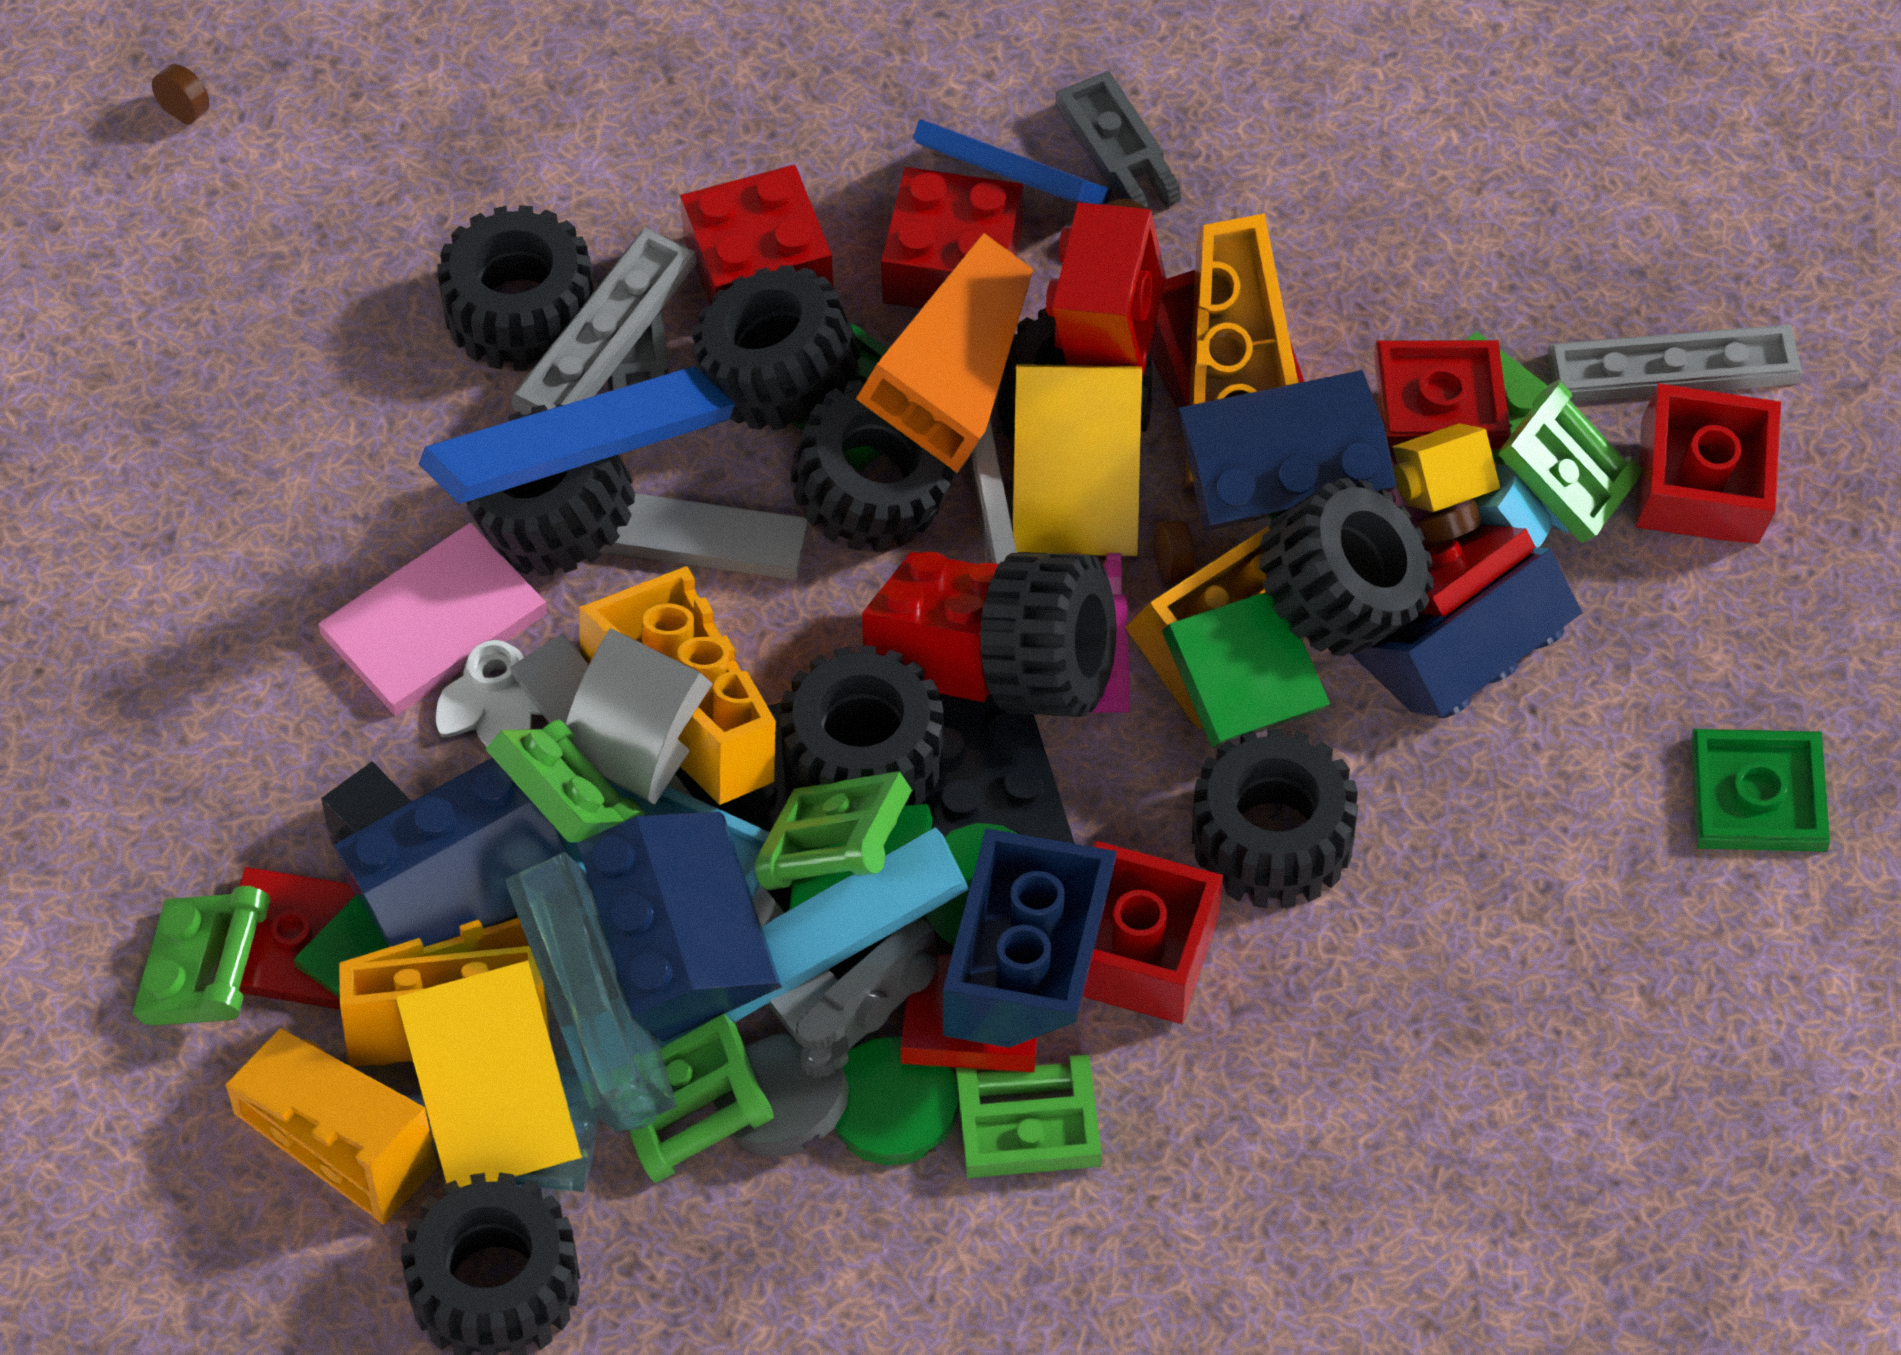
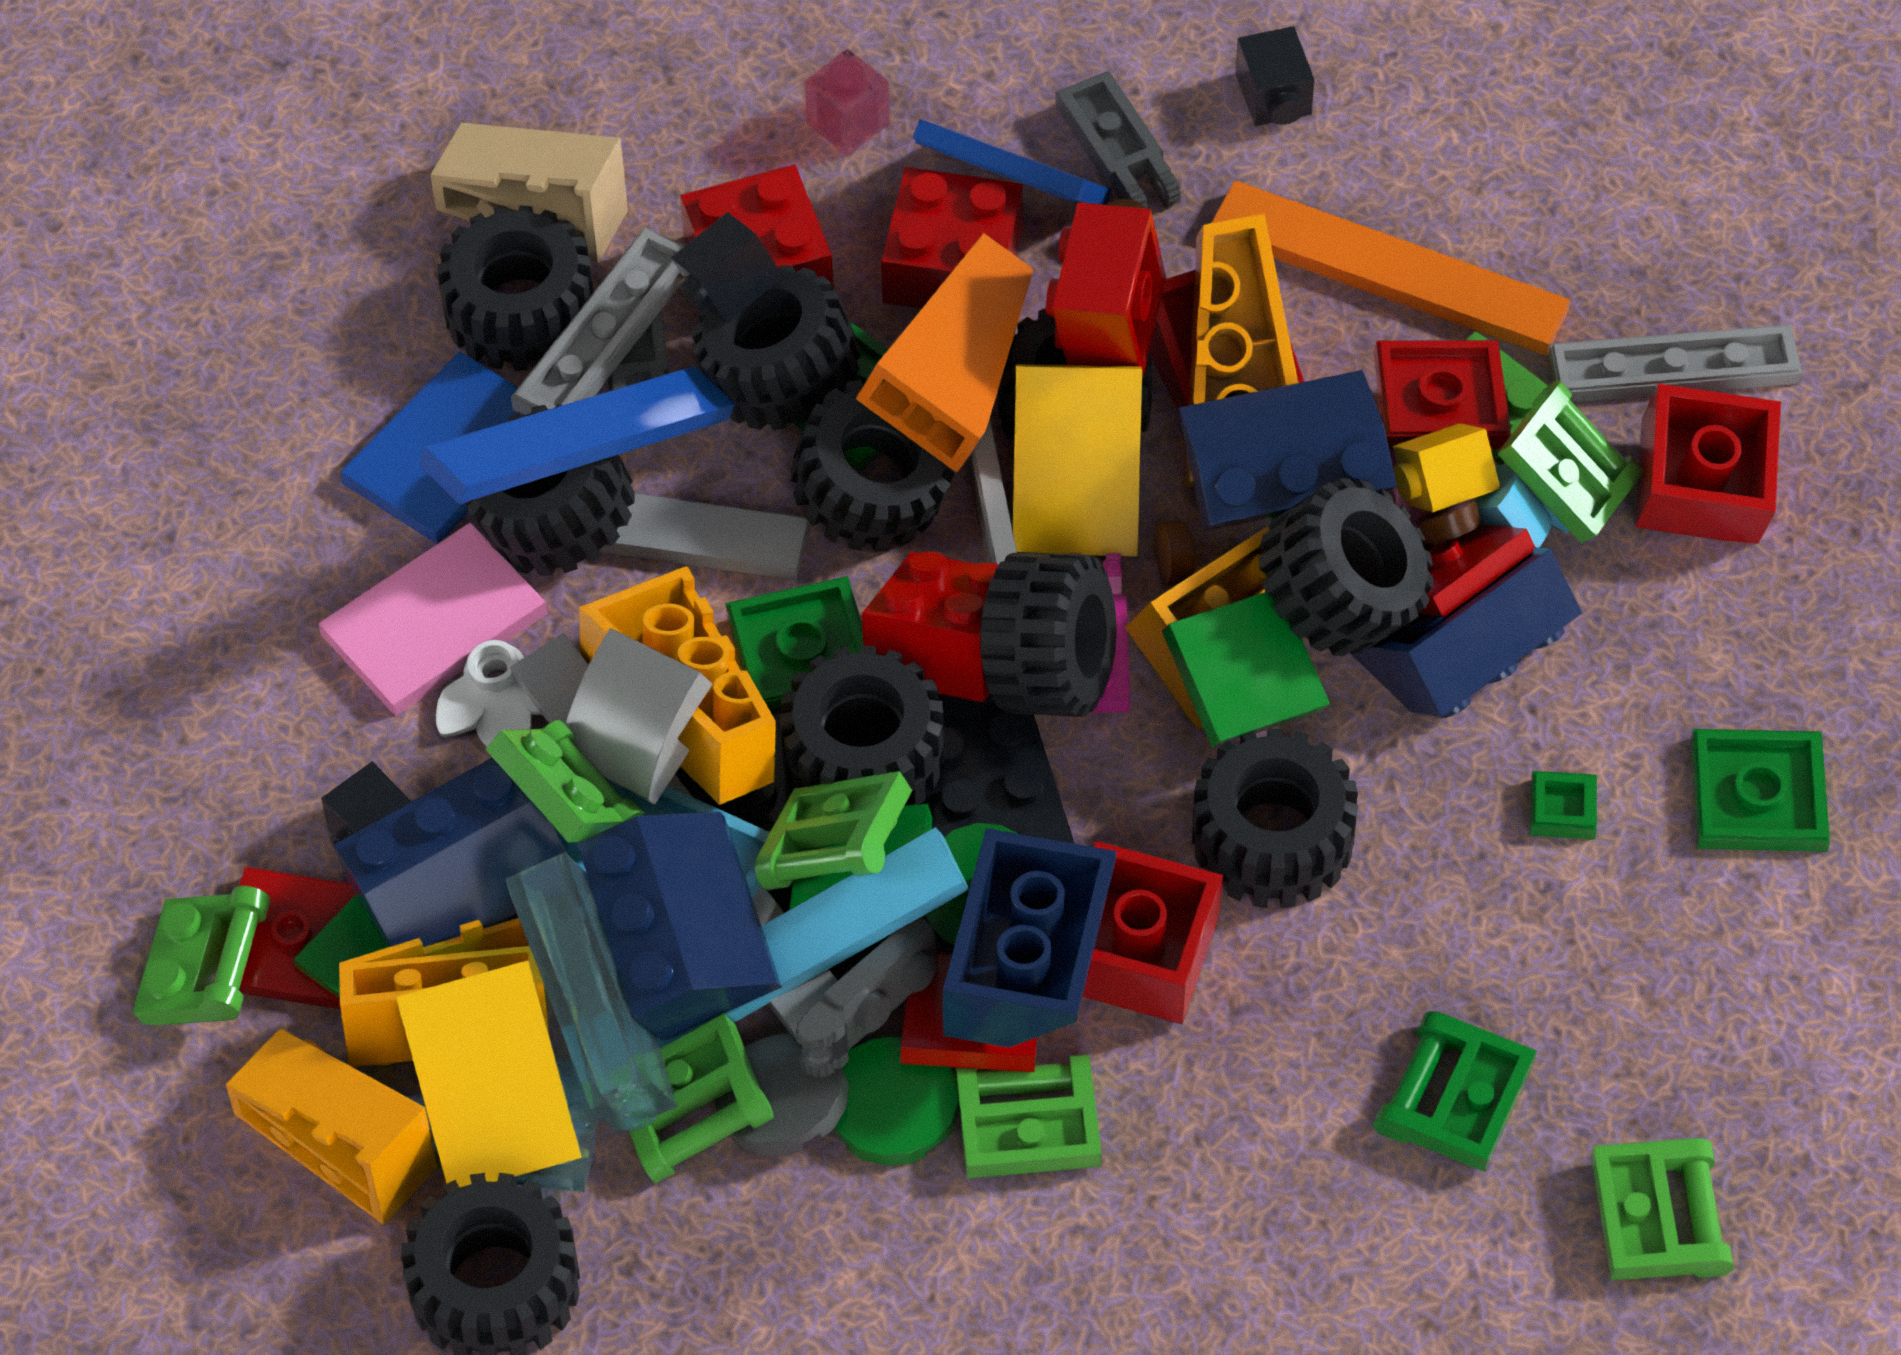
(180, 93): reddish brown tile -> none
(452, 404): none -> blue tile
(550, 170): none -> tan wedge
(725, 268): none -> black brick
(790, 628): none -> green plate
(847, 102): none -> clear pink brick
(1274, 76): none -> black brick
(1402, 270): none -> orange tile
(1475, 1099): none -> green plate
(1563, 805): none -> green tile
(1640, 1215): none -> bright green plate

